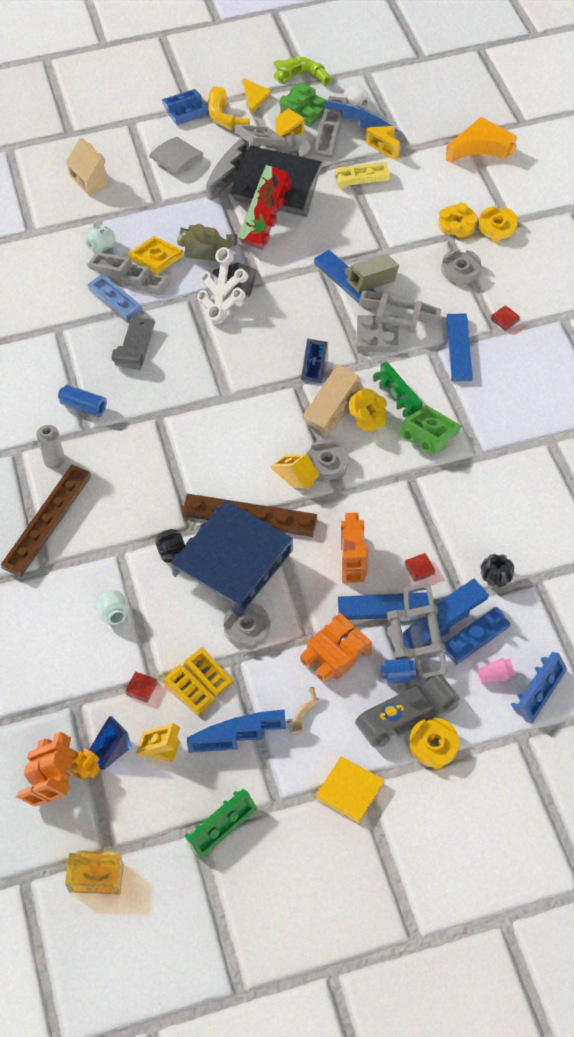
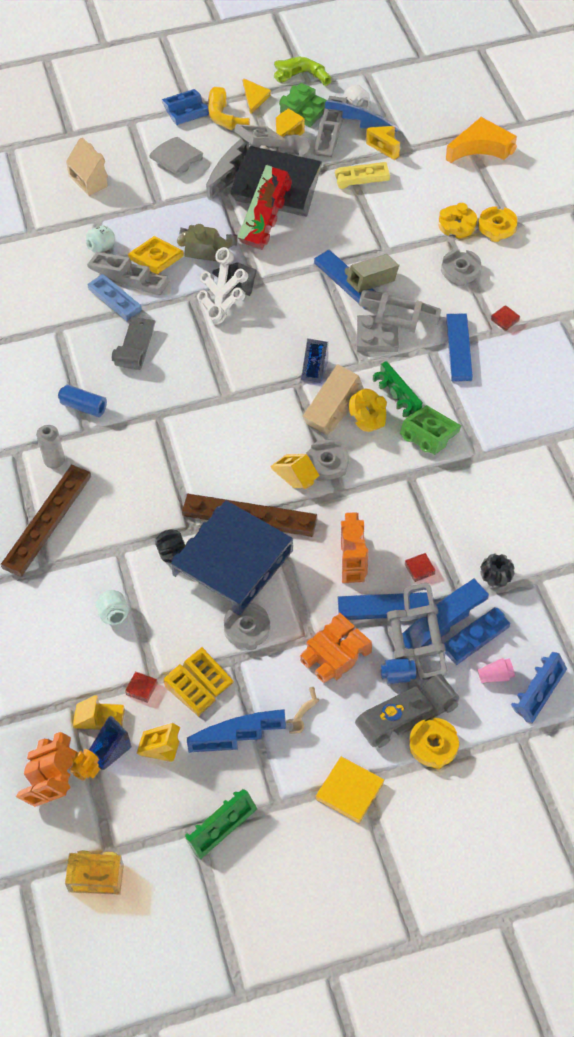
(93, 714): none -> yellow slope

